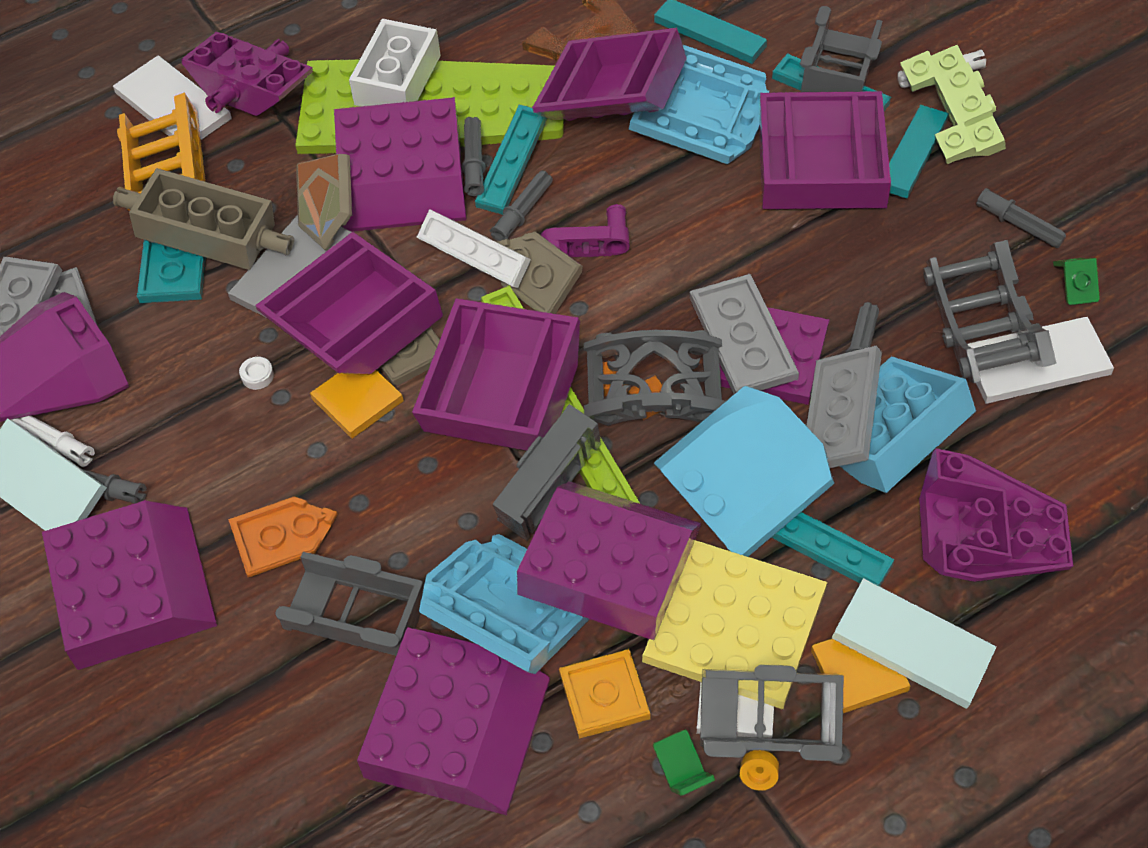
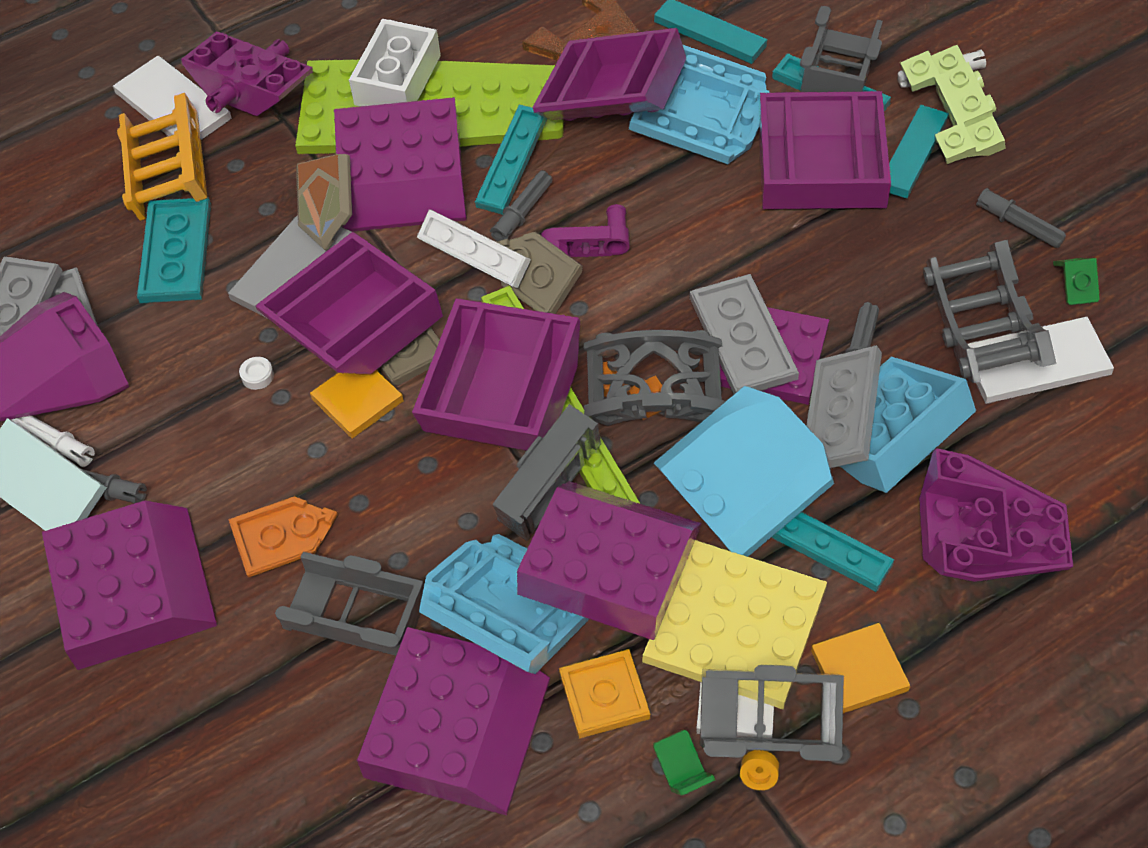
(203, 219): dark tan brick -> none
(473, 166): dark grey axle -> none
(914, 643): light aqua tile -> none

